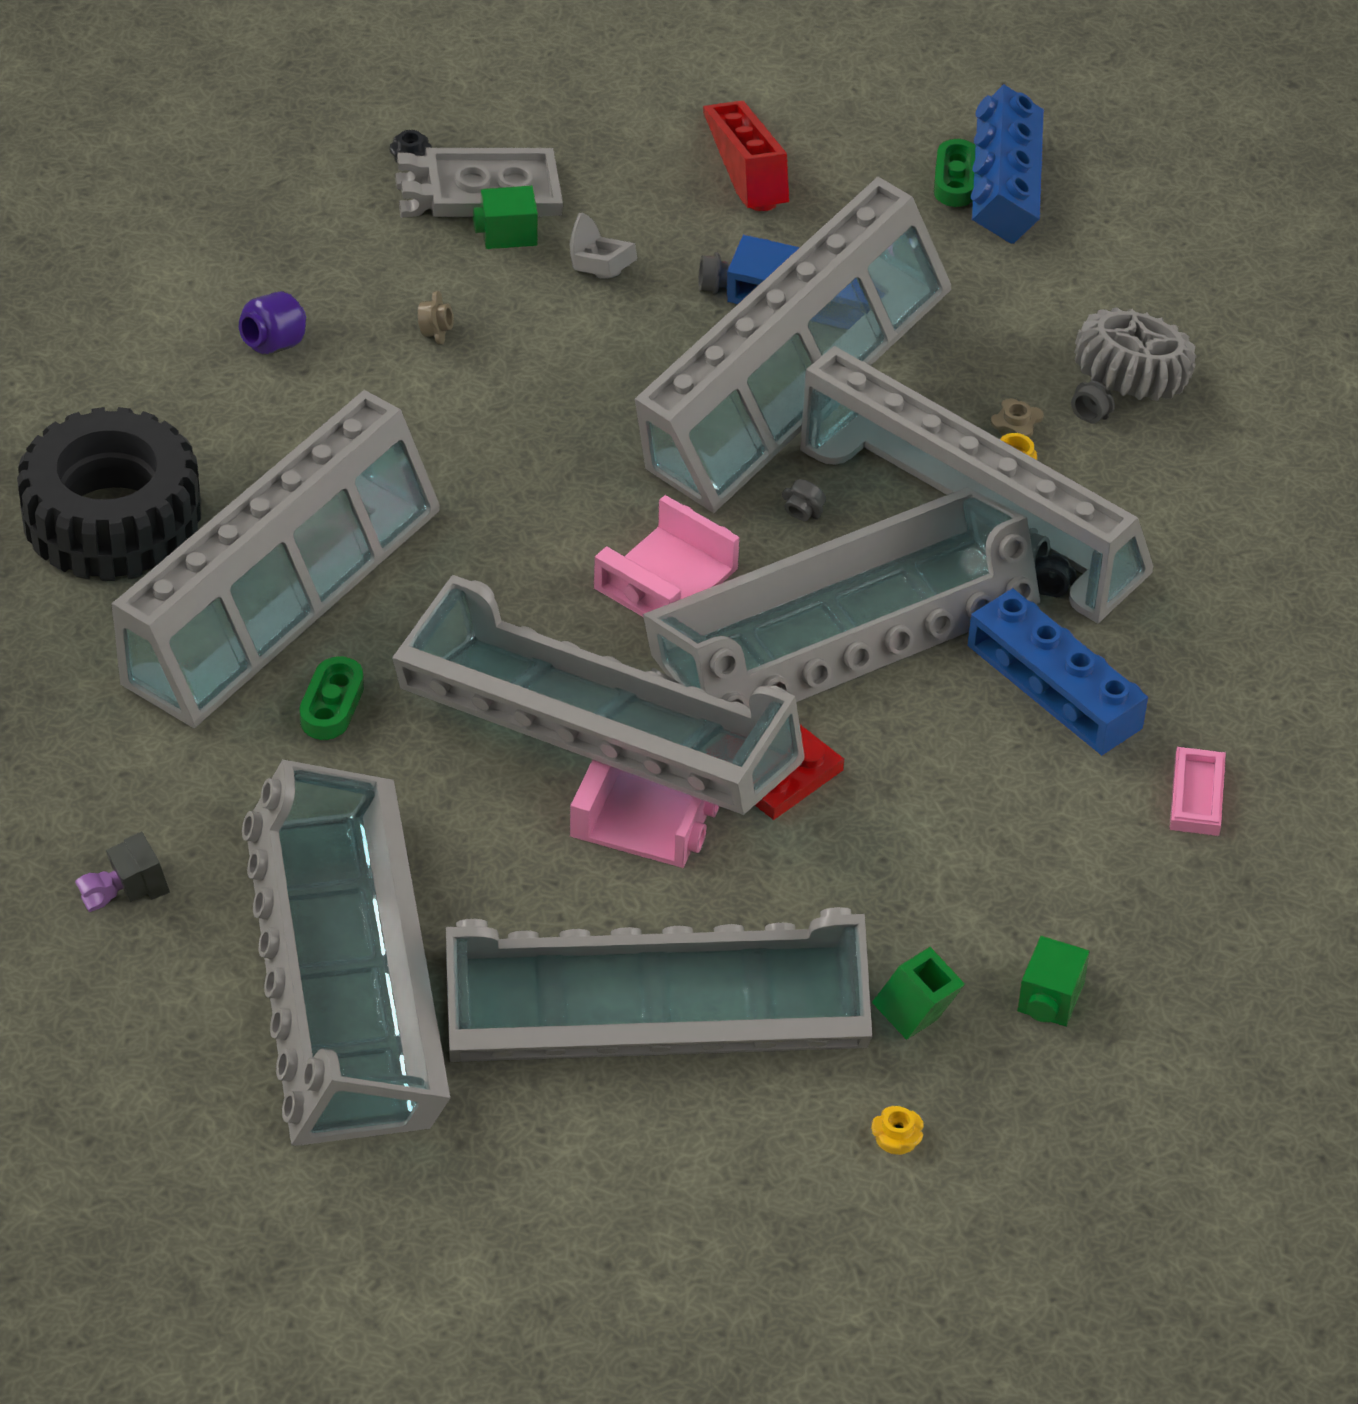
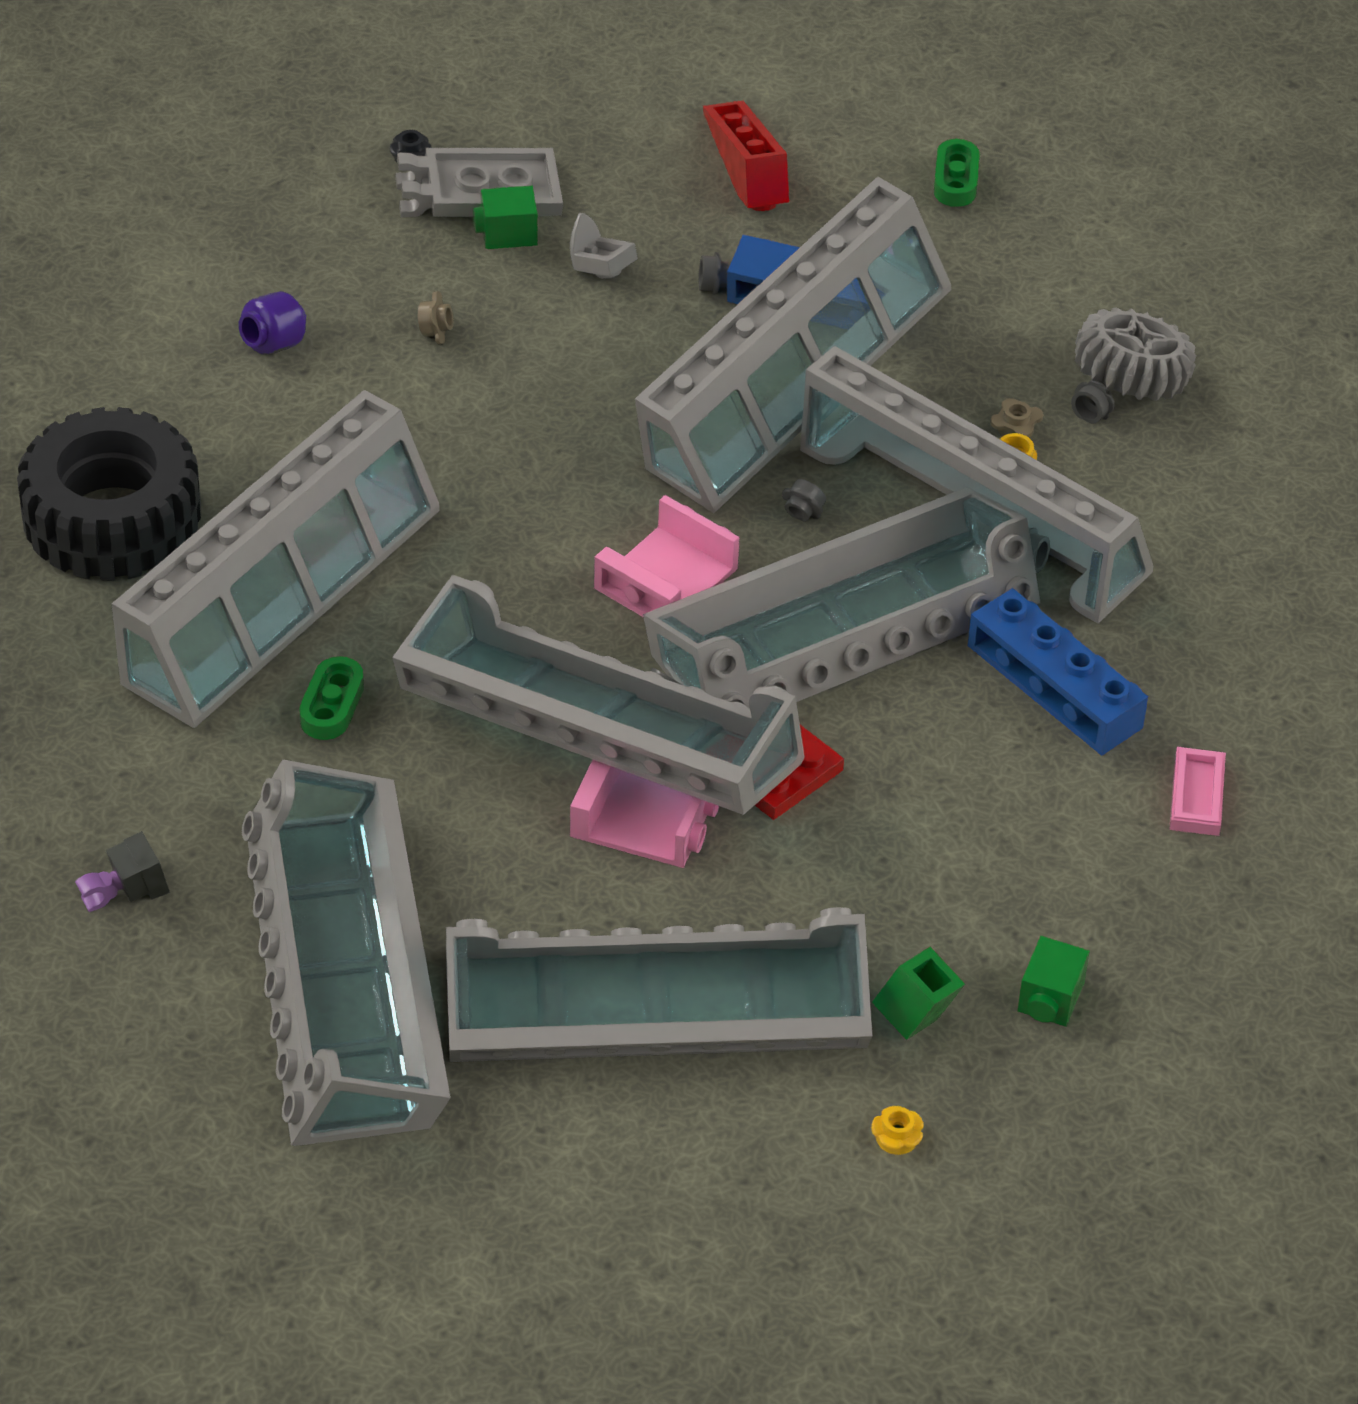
(1007, 164): blue brick -> none
(1055, 583): black plate -> none

